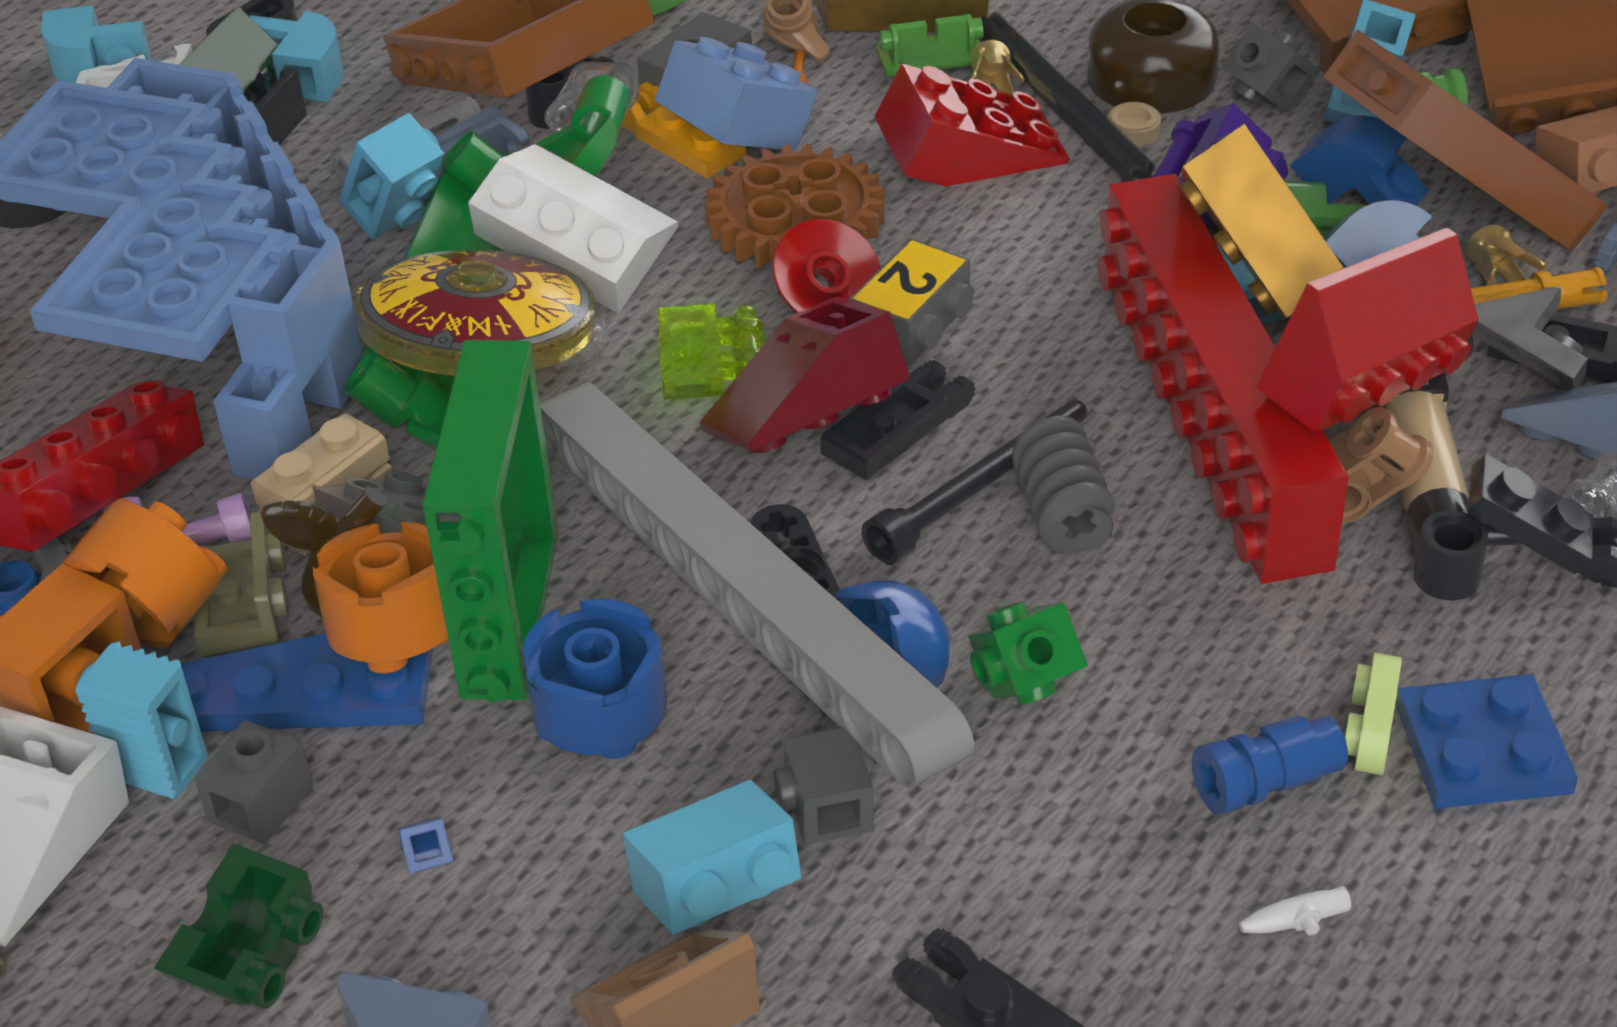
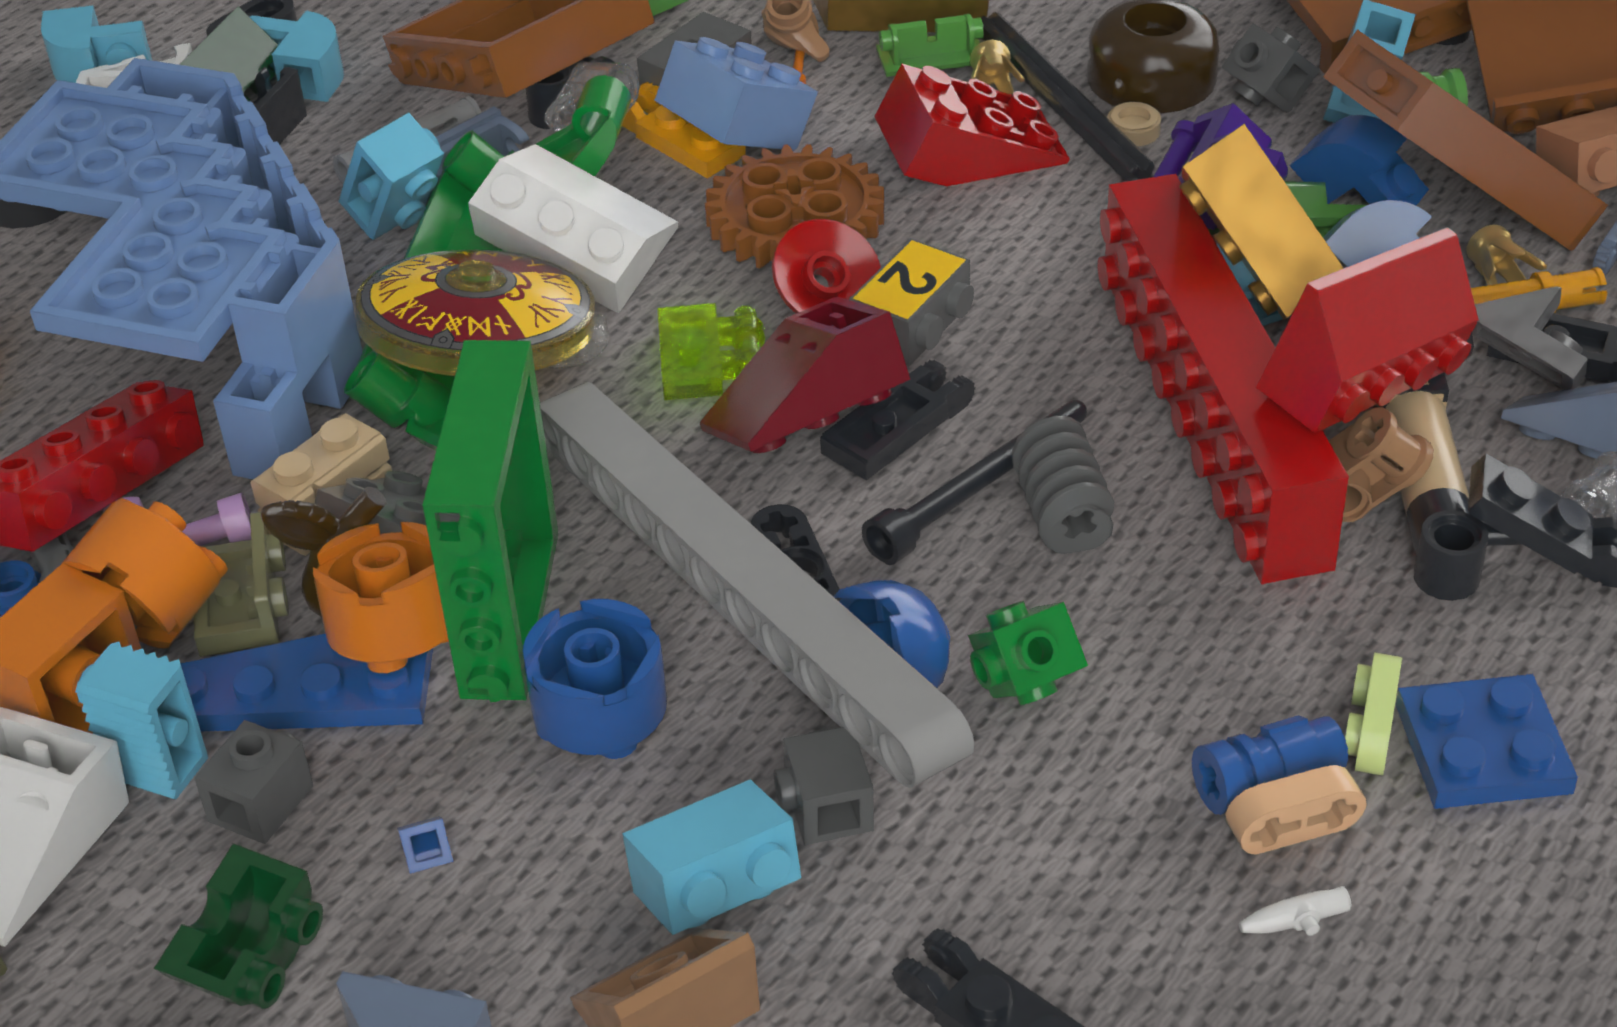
(1295, 809): none -> light nougat beam

